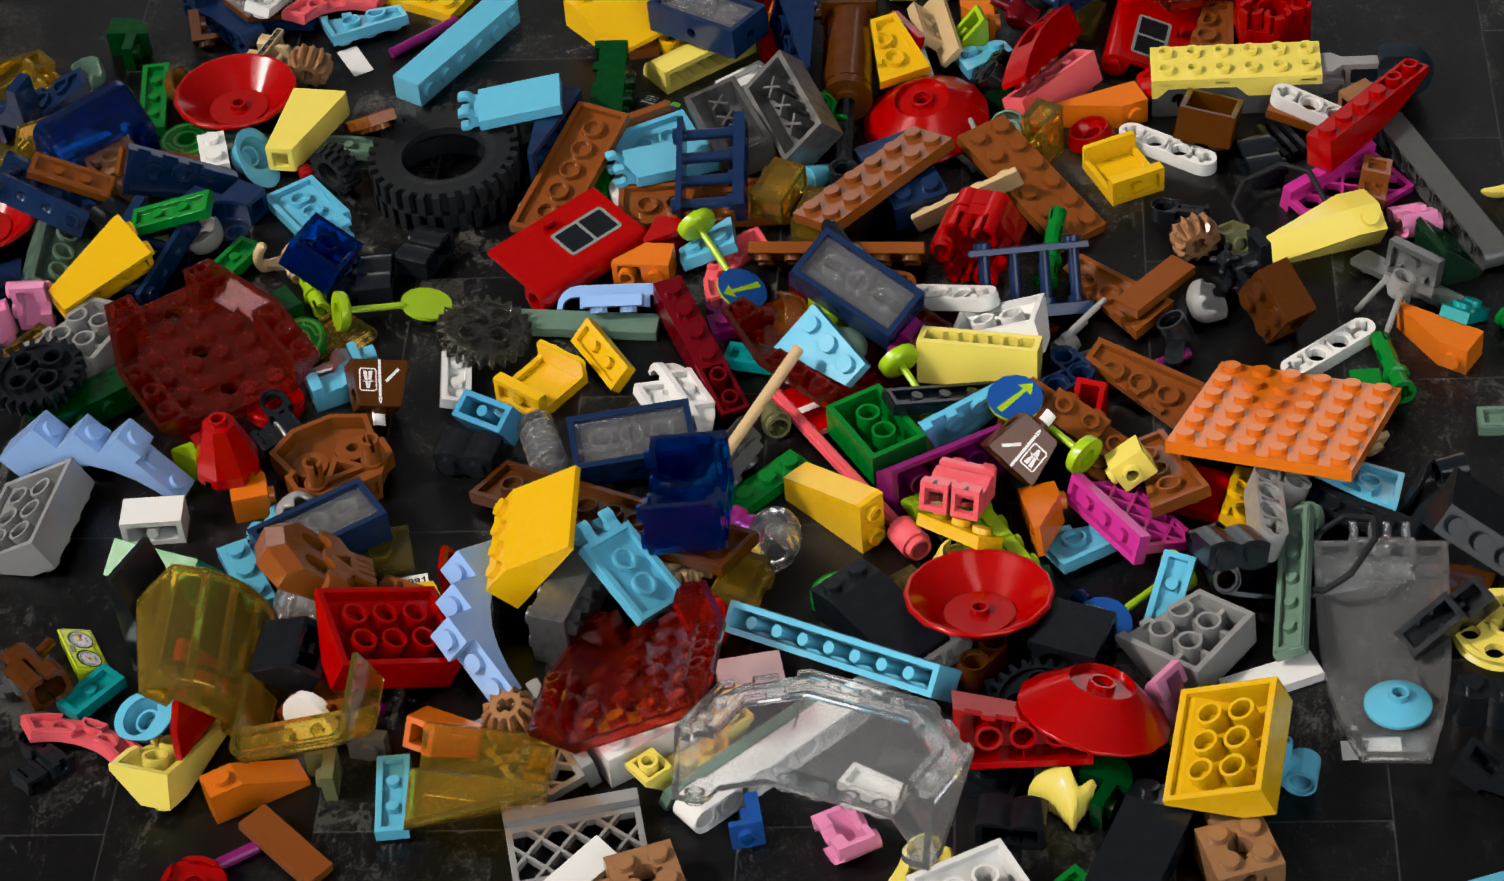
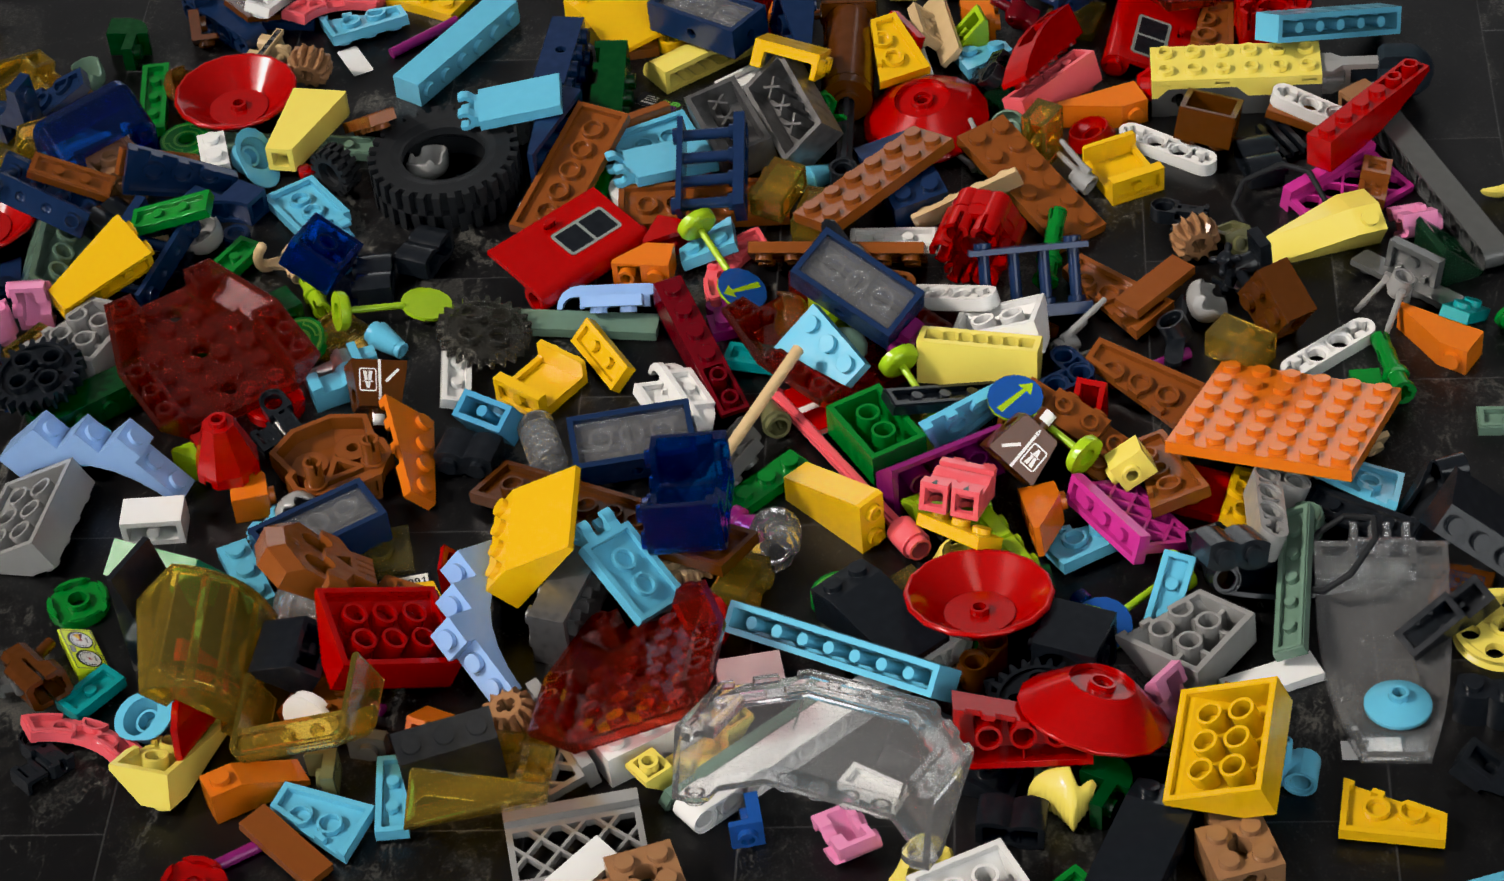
(78, 616): none -> green tile
(324, 818): none -> medium azure wing
(385, 339): none -> medium azure cone
(414, 448): none -> orange wing
(430, 163): none -> light grey hair
(452, 744): none -> black slope
(566, 51): none -> dark blue brick
(770, 44): none -> yellow panel
(894, 234): none -> white tile
(1081, 176): none -> light grey plant
(1240, 341): none -> clear yellow brick
(1327, 22): none -> medium azure brick
(1381, 819): none -> yellow wing

